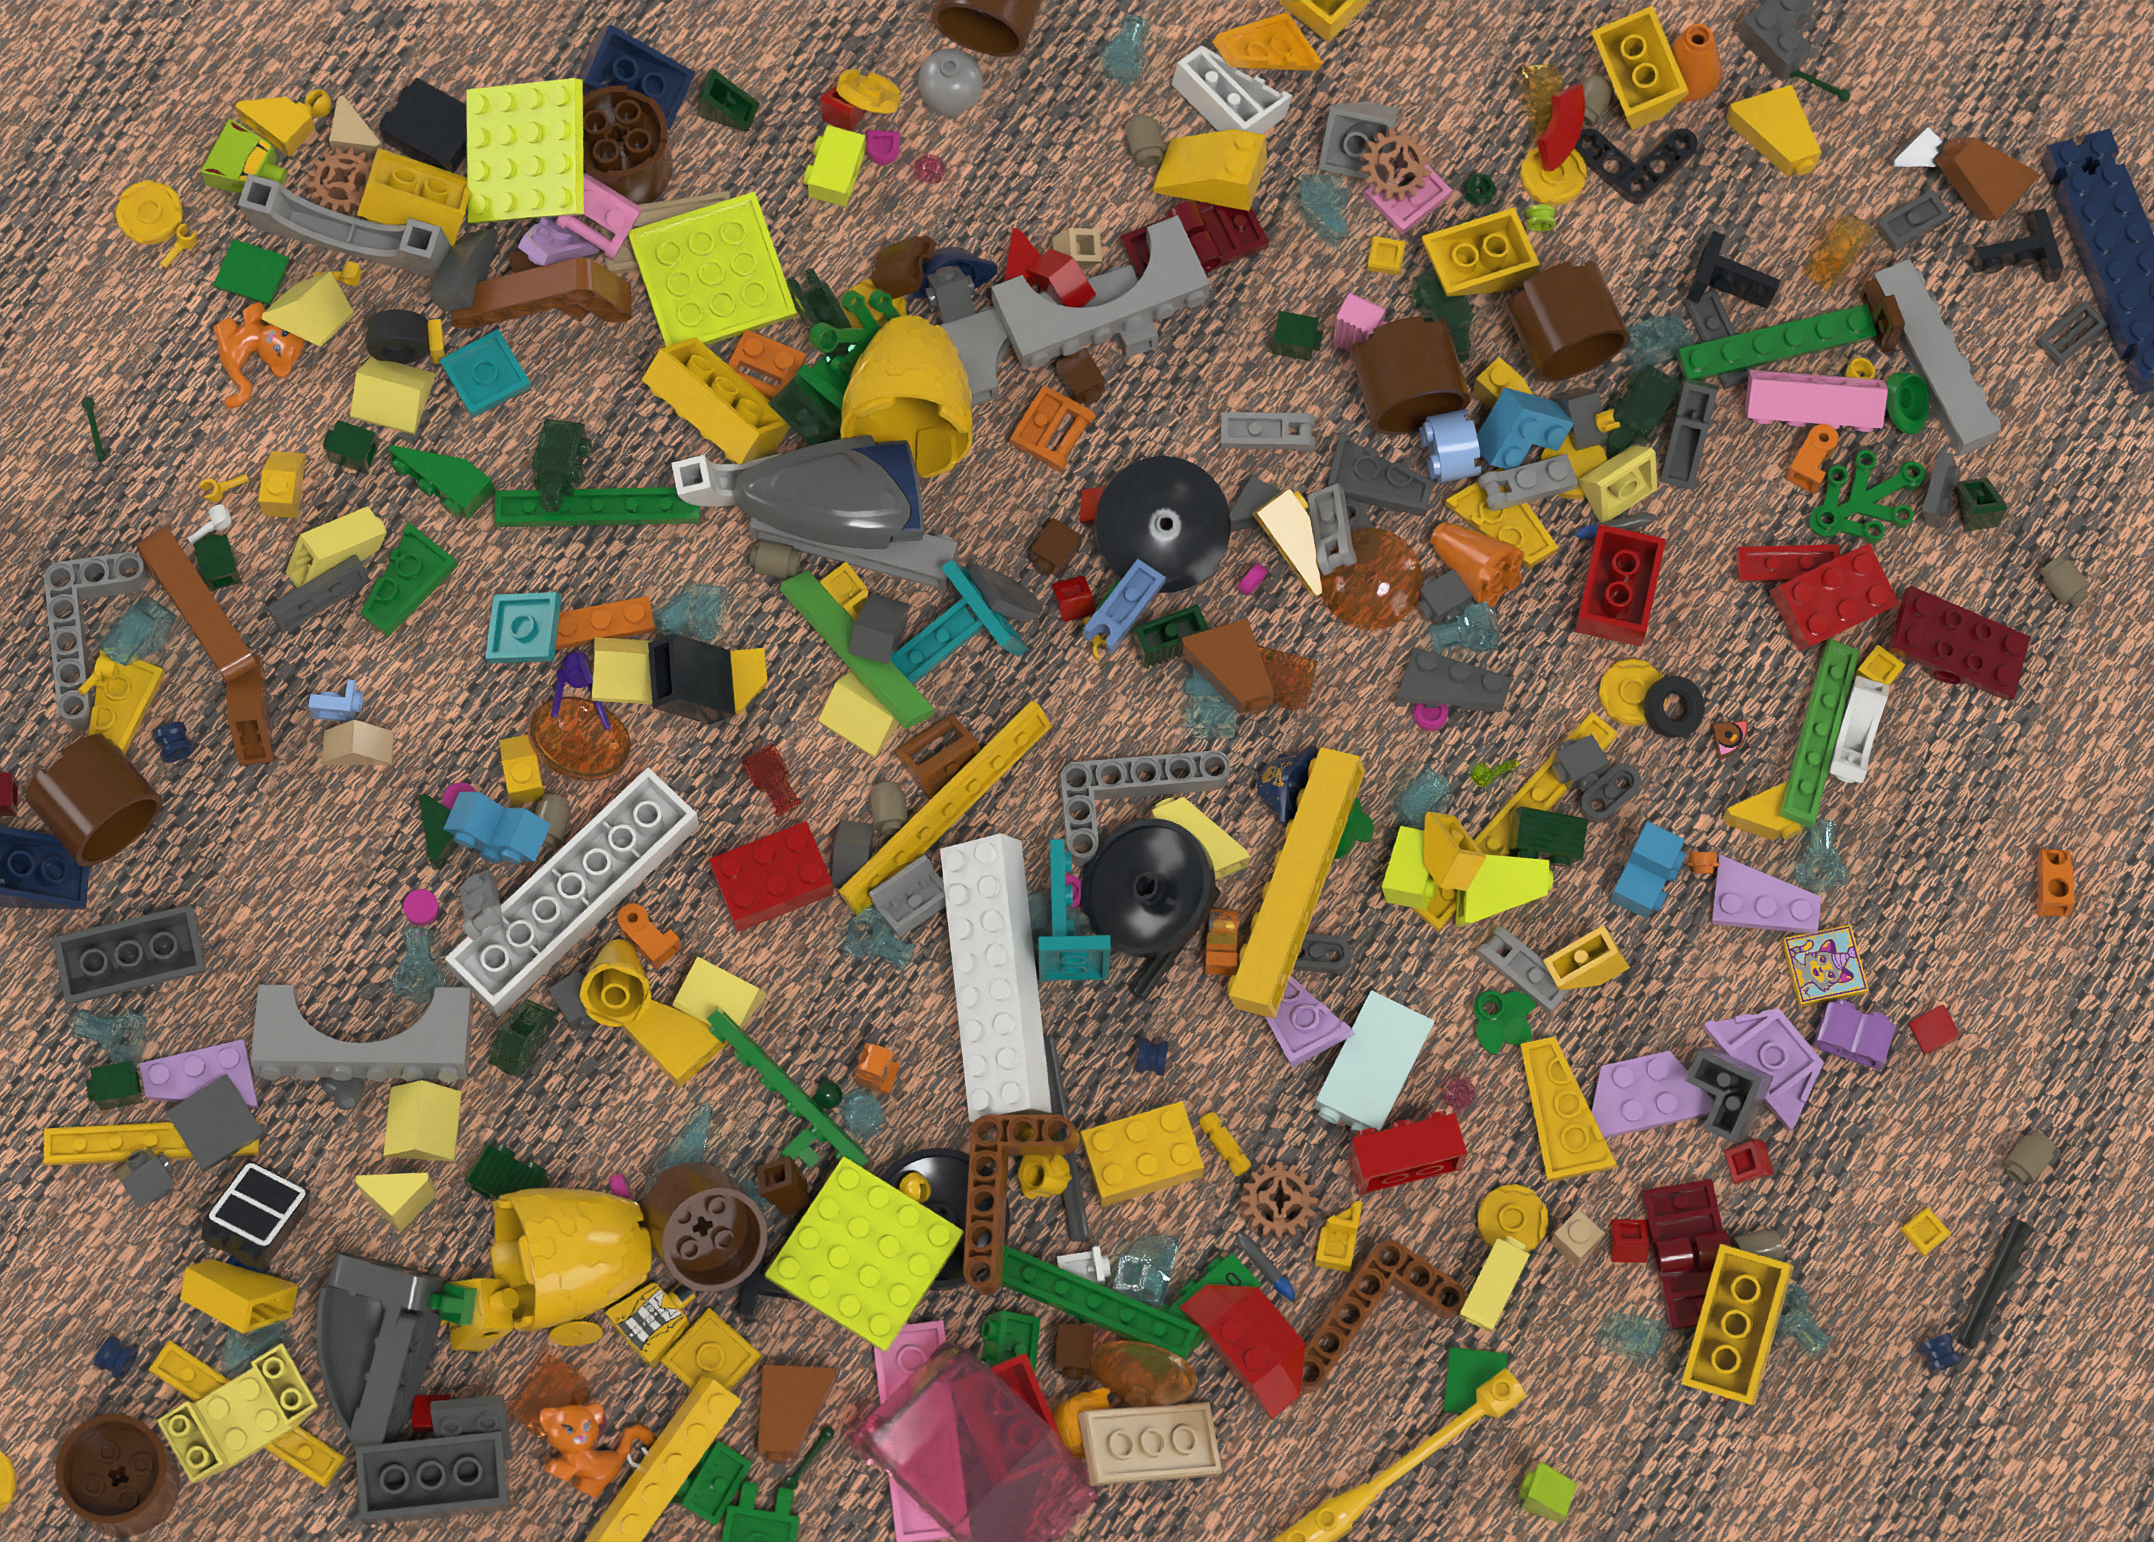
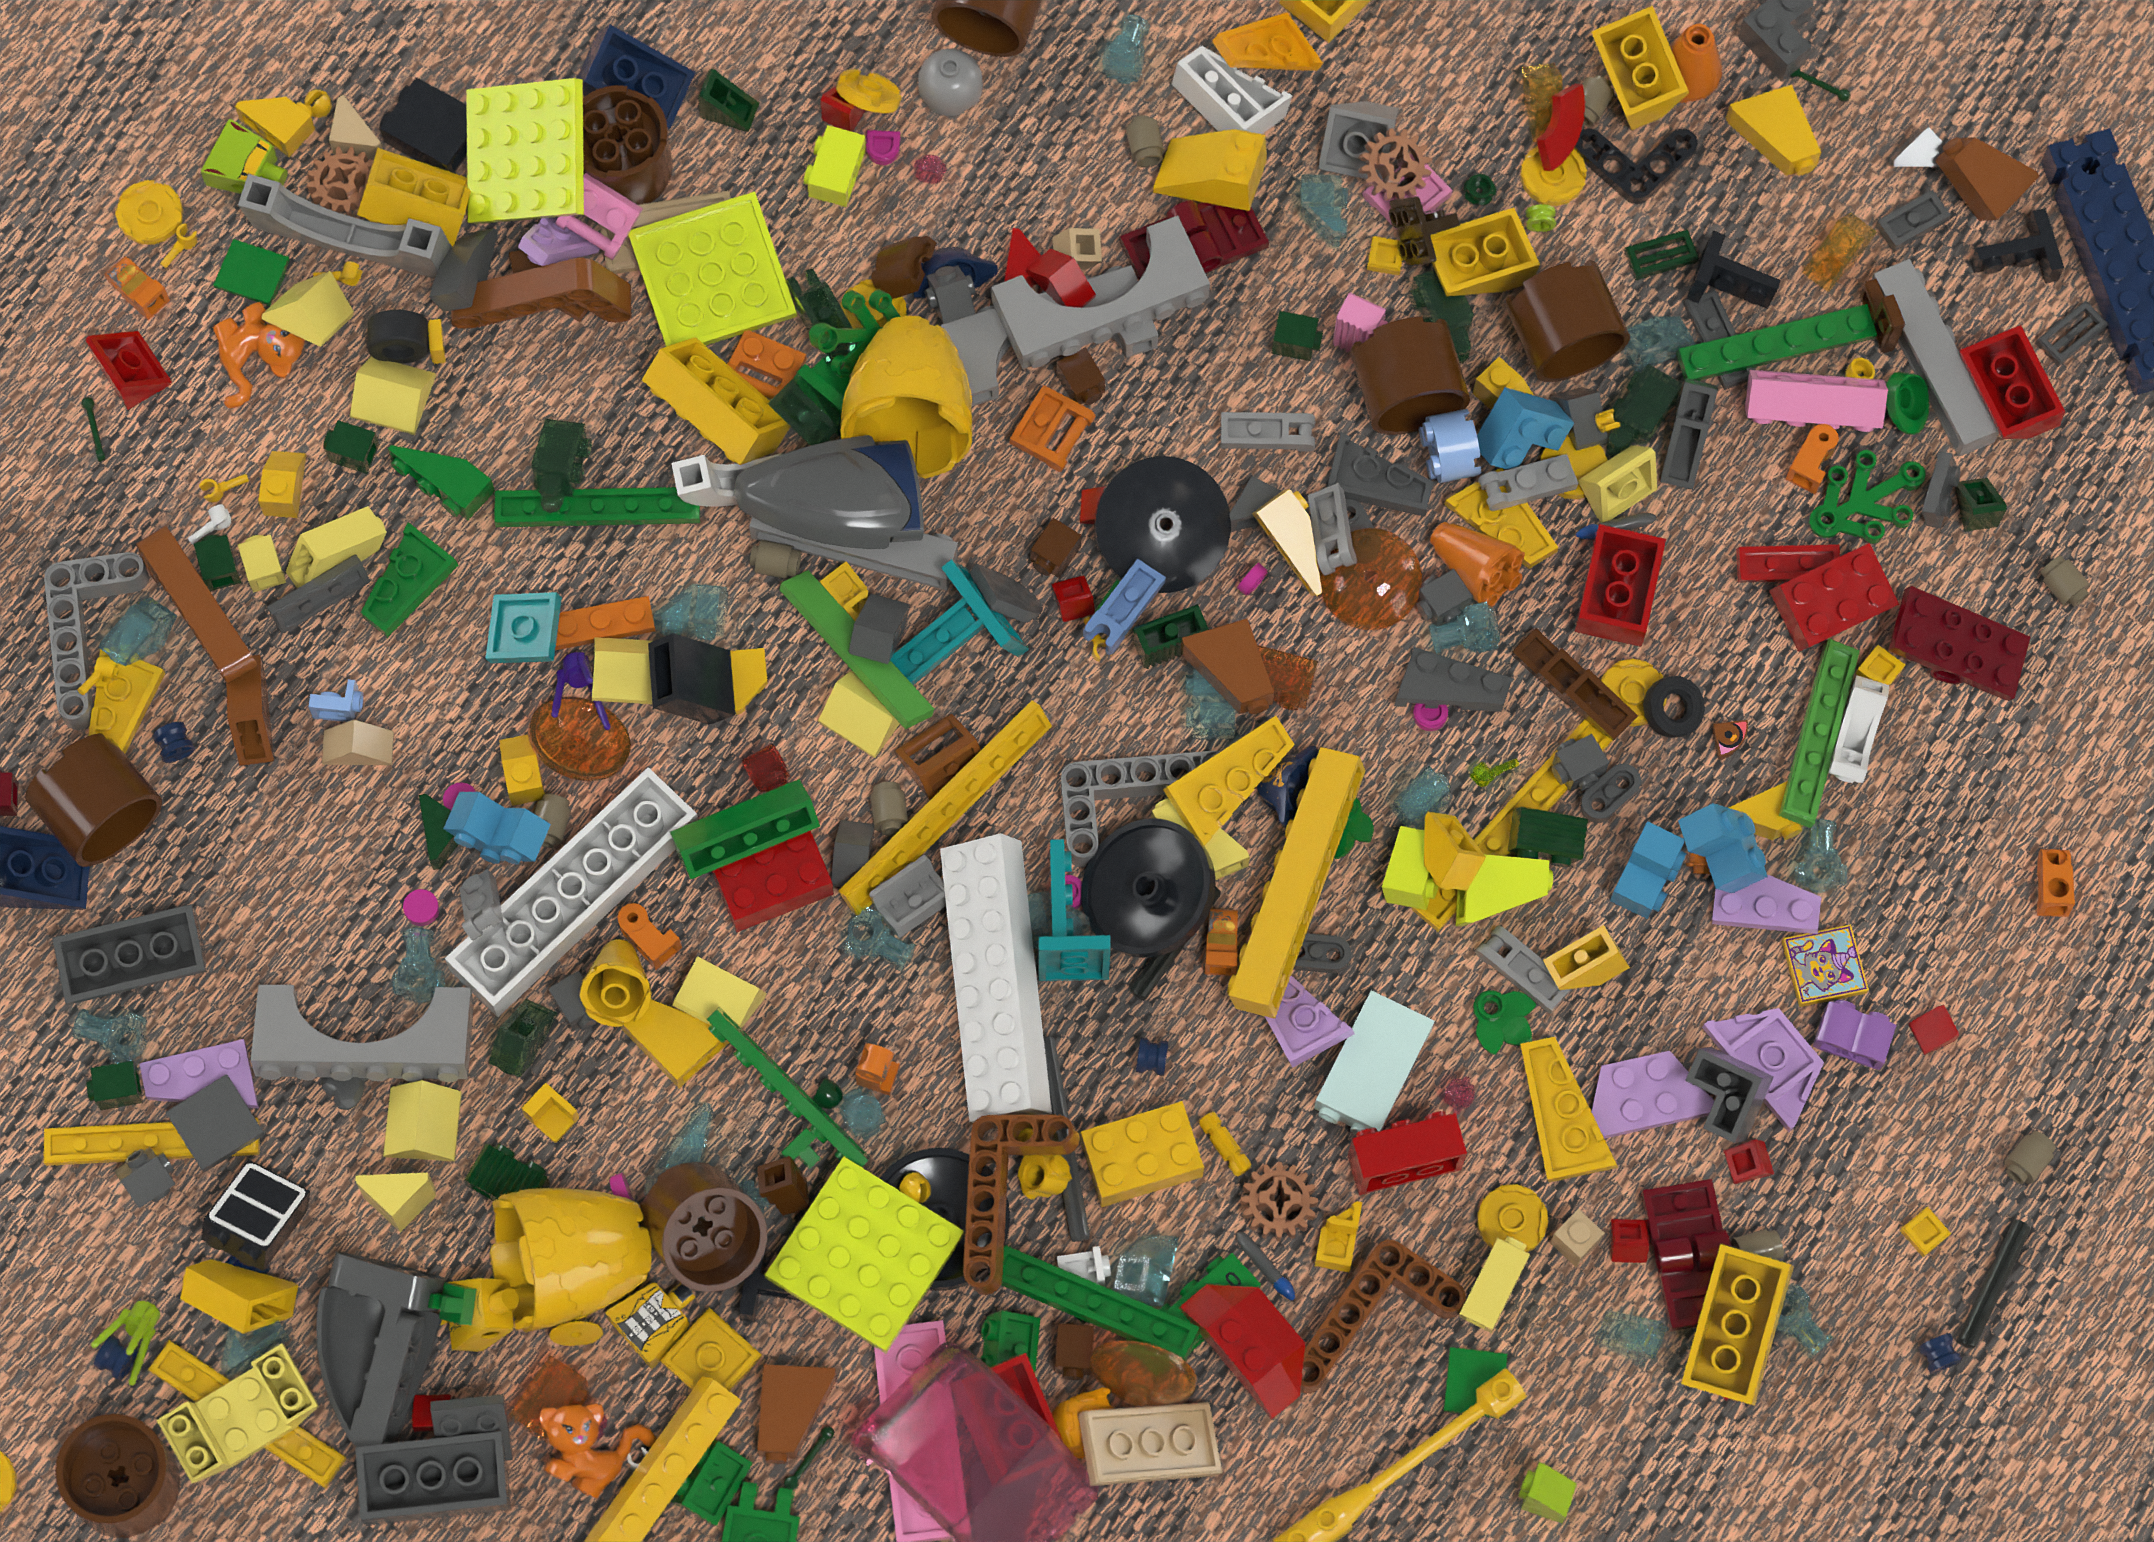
(128, 366): none -> red slope
(137, 287): none -> orange leg
(139, 1325): none -> lime plant
(261, 562): none -> light yellow brick
(485, 373): teal plate -> none
(550, 1113): none -> yellow panel
(745, 829): none -> green brick
(1221, 783): none -> yellow wing
(1416, 227): none -> dark brown bracket
(1574, 684): none -> reddish brown slope
(1640, 273): none -> dark green tile
(1728, 845): none -> dark azure brick
(2013, 385): none -> red slope

